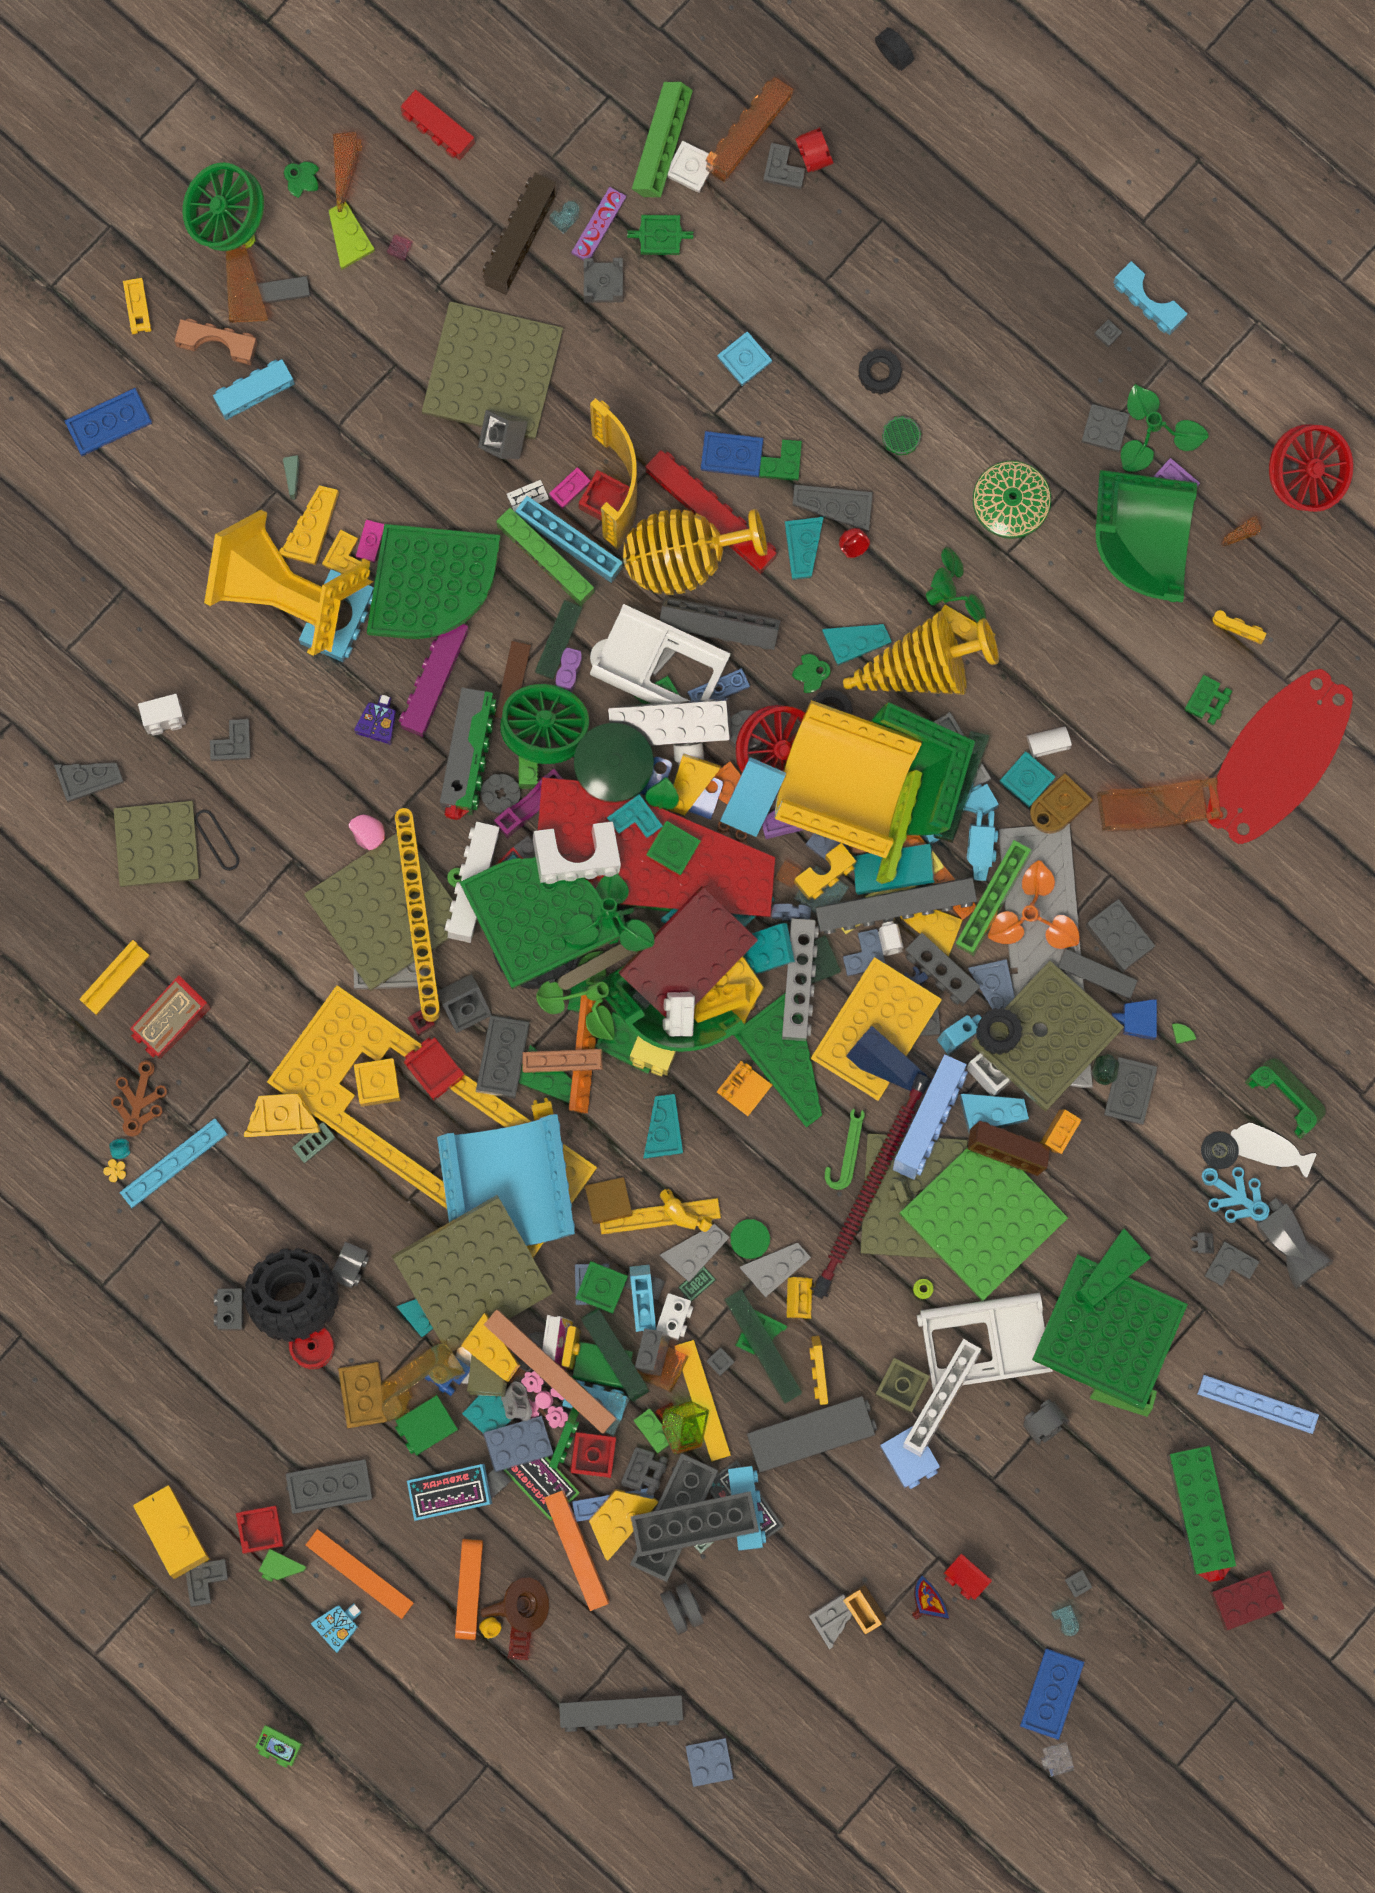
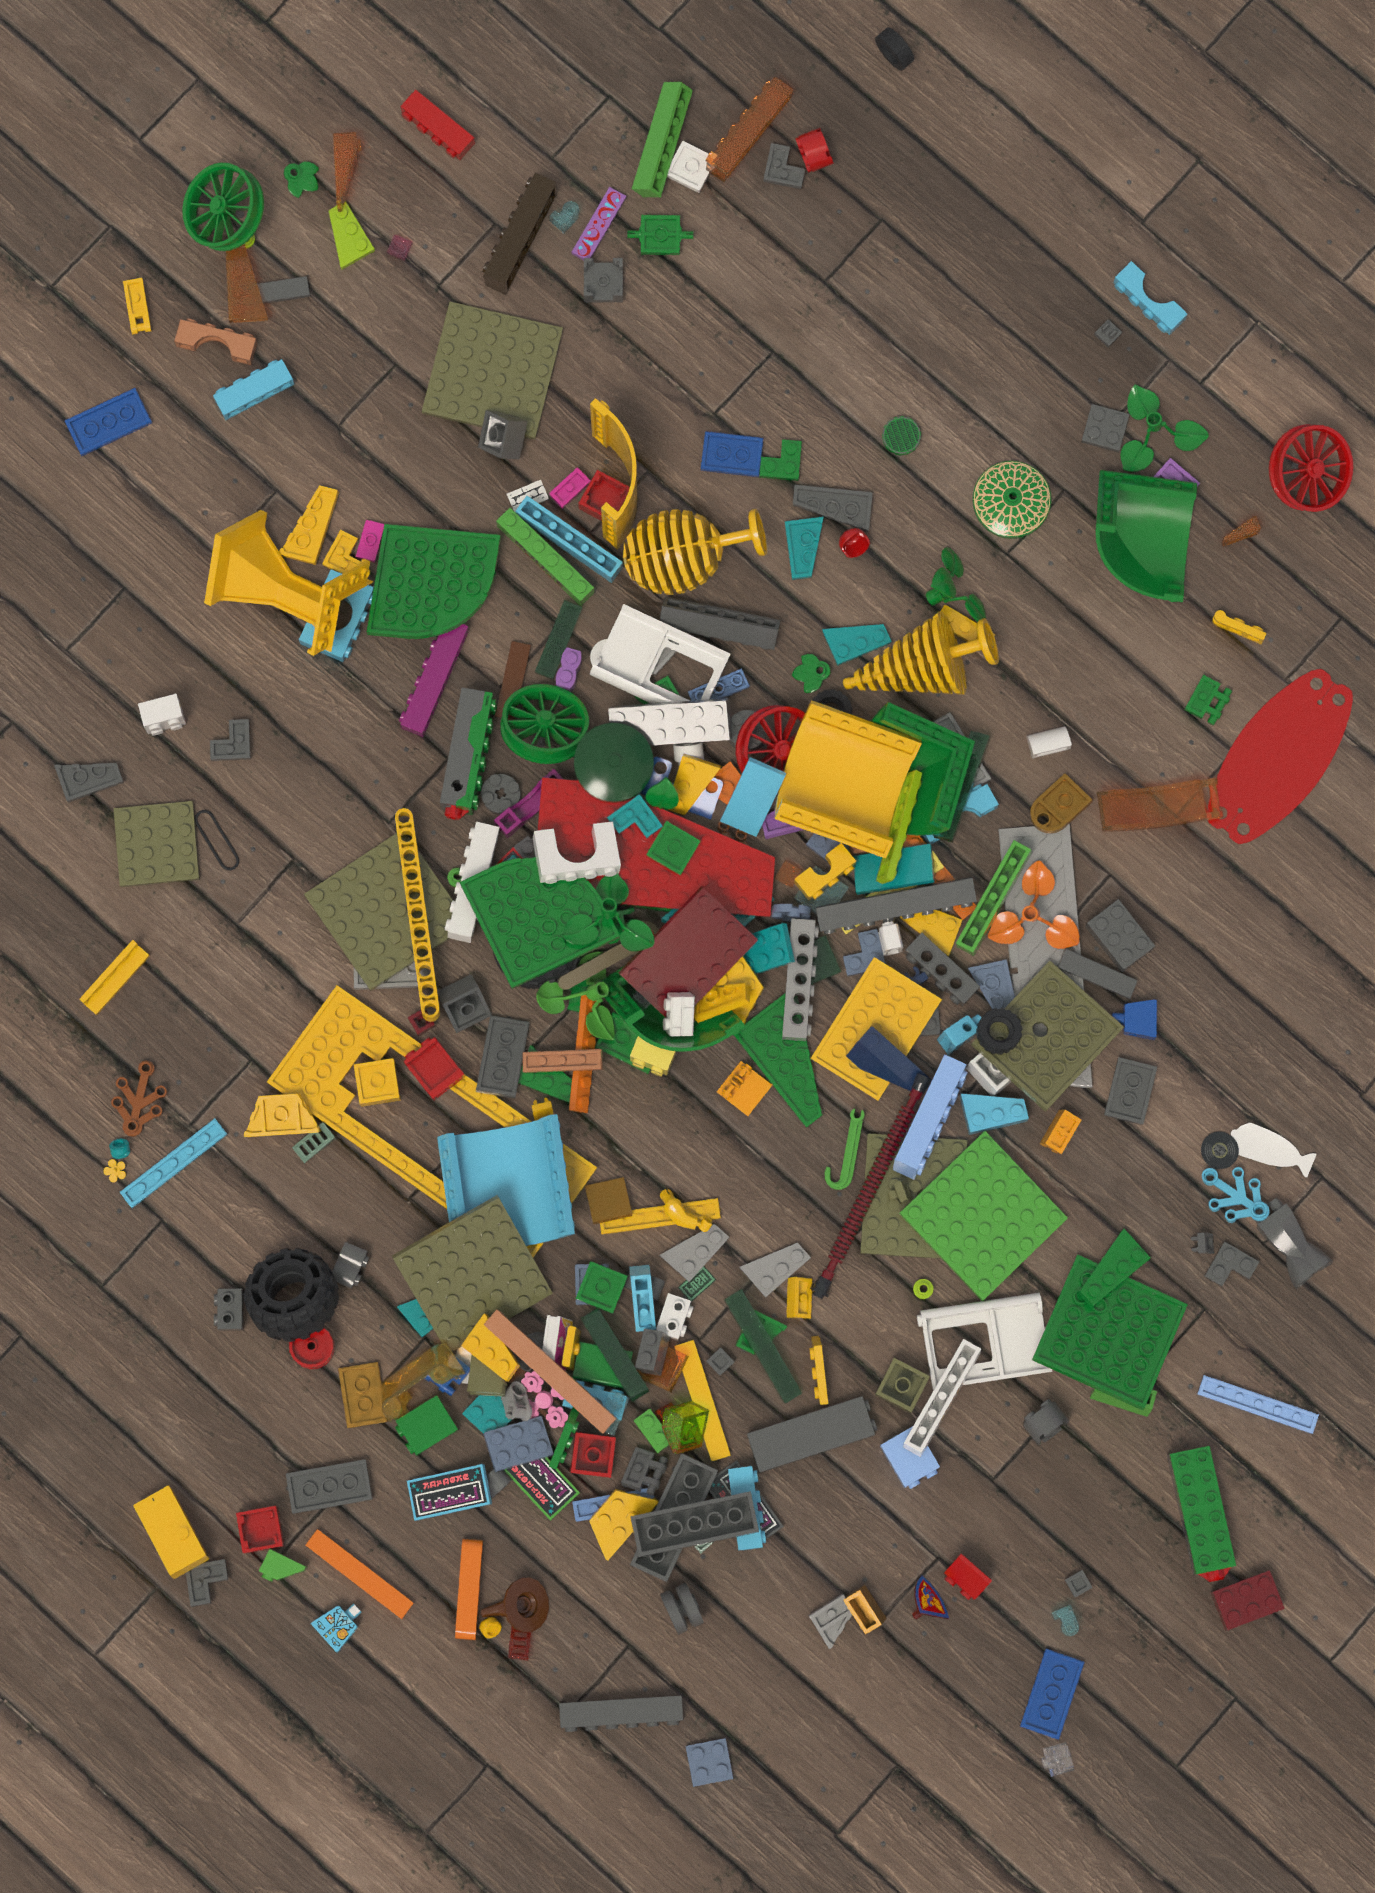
(169, 1018): slope -> none
(279, 1746): bright green slope -> none
(291, 467): sand green slope -> none
(367, 831): bright pink hair -> none
(377, 721): dark purple torso -> none
(528, 773): bright green brick -> none
(576, 1550): orange tile -> none
(664, 1129): teal wing -> none
(698, 500): red brick -> none
(744, 358): medium azure plate -> none
(750, 1239): green tile -> none
(884, 357): black tyre -> none
(980, 845): medium azure hinge -> none
(1008, 1148): reddish brown brick -> none
(1027, 779): teal plate -> none
(1105, 1069): clear green head -> none
(1182, 1033): bright green tile -> none
(1310, 1107): green windscreen -> none

